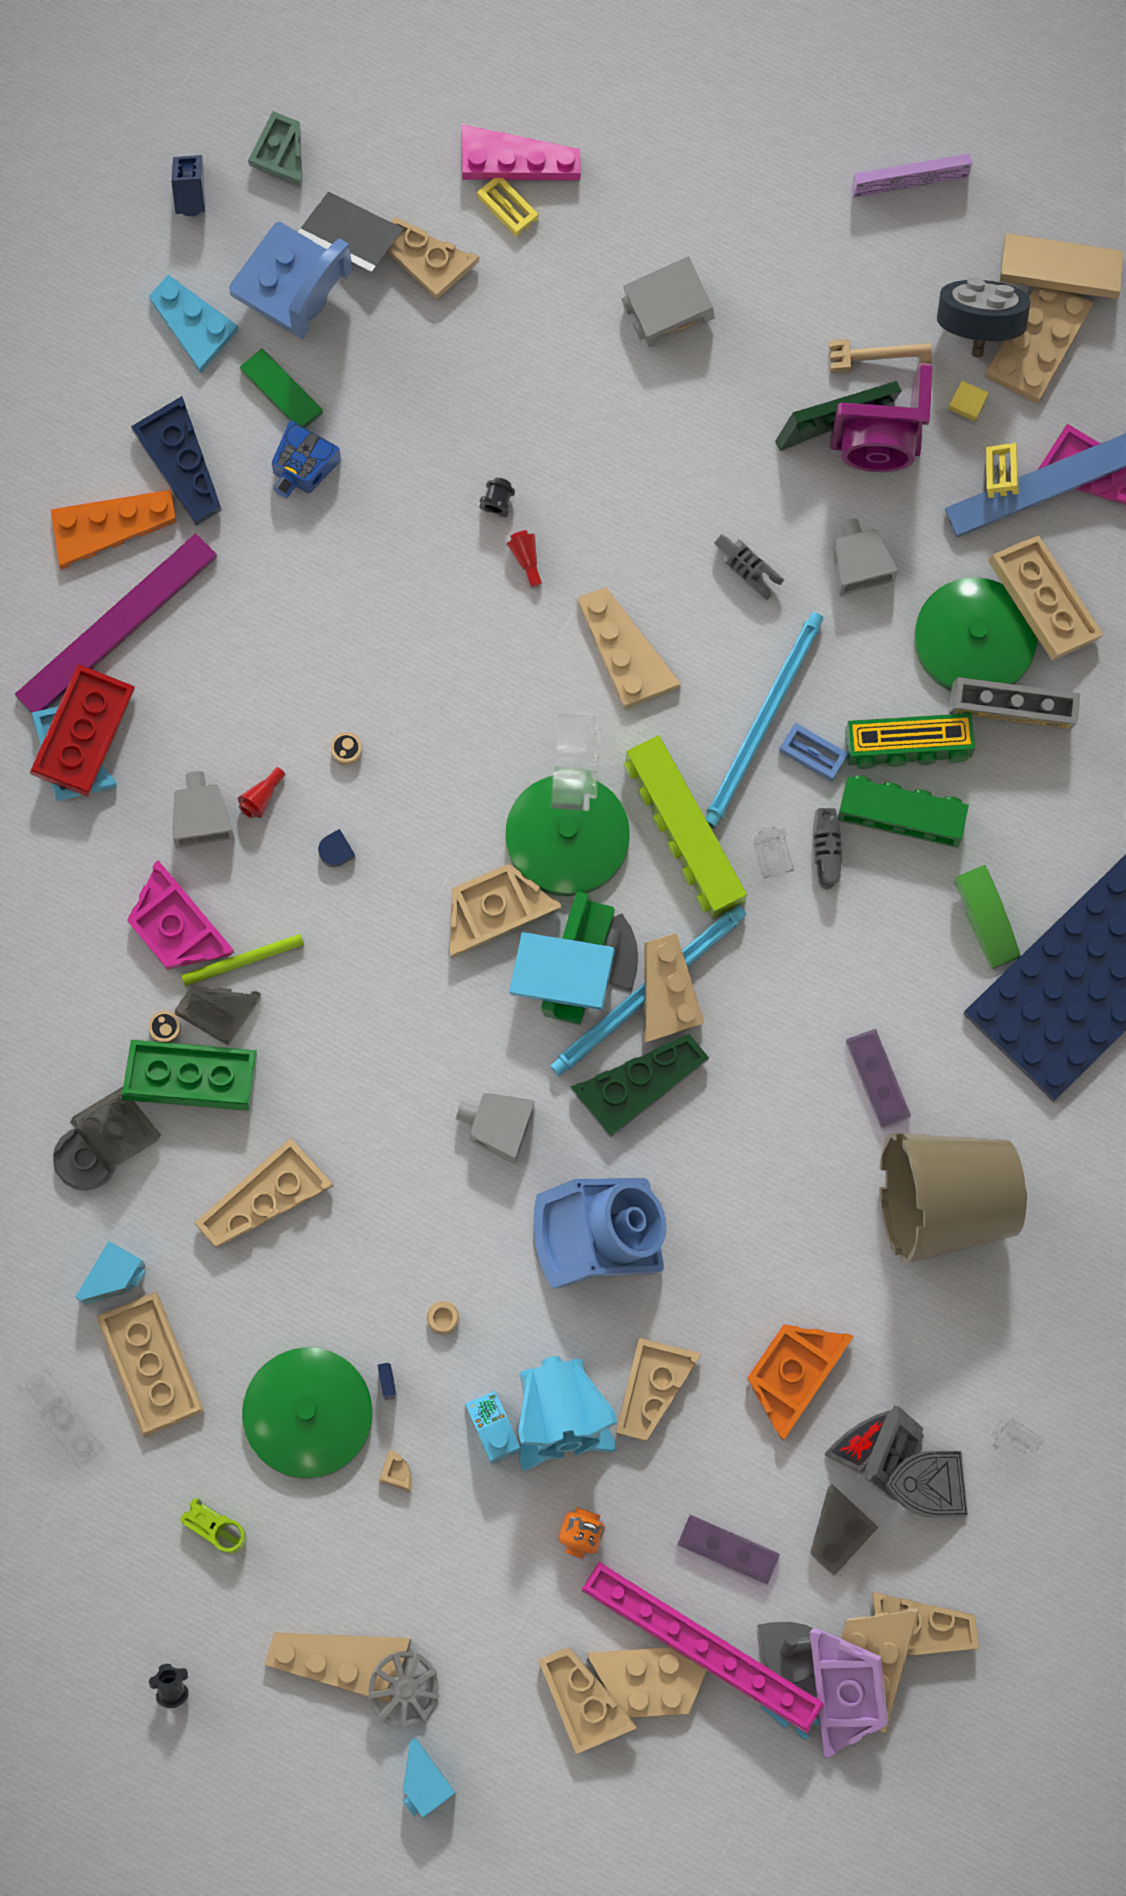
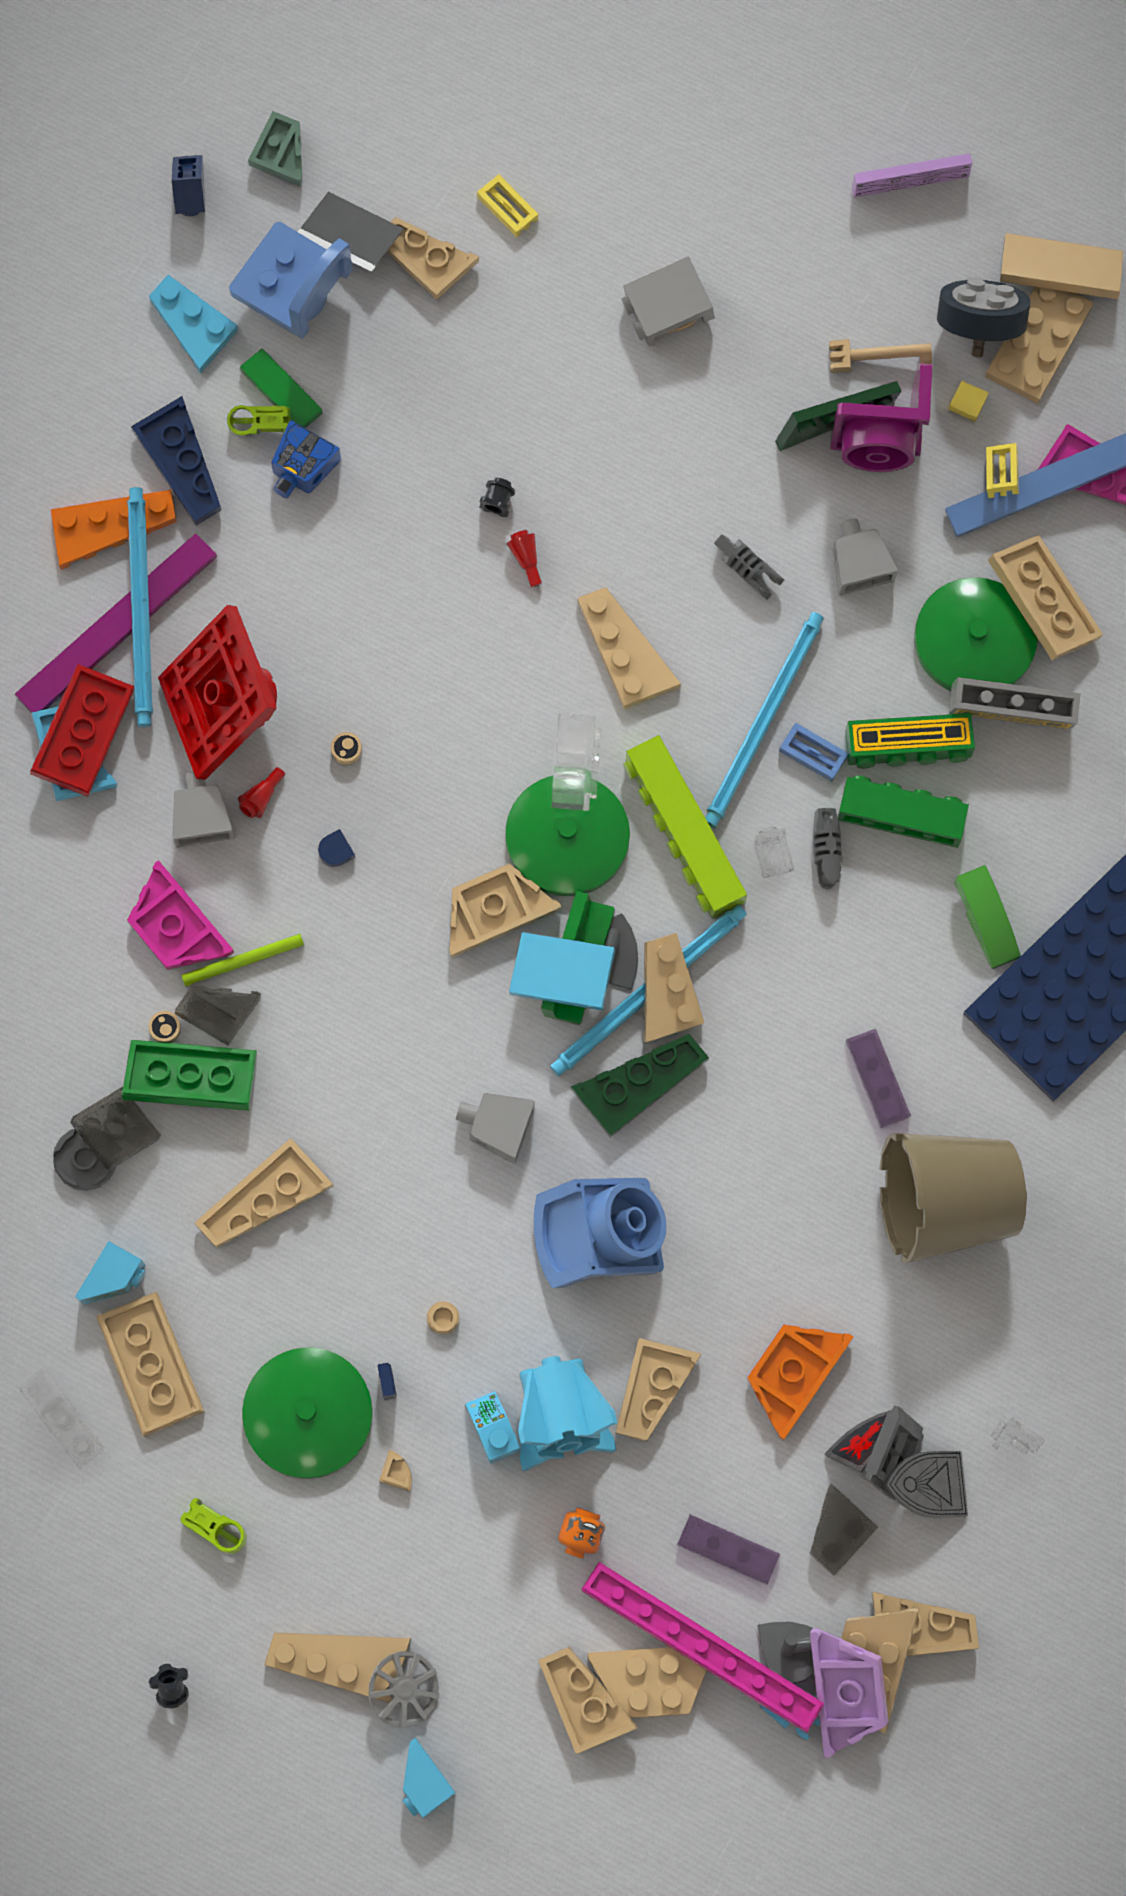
(140, 607): none -> medium azure piece
(218, 692): none -> red piece
(264, 419): none -> lime piece
(513, 157): wing -> none

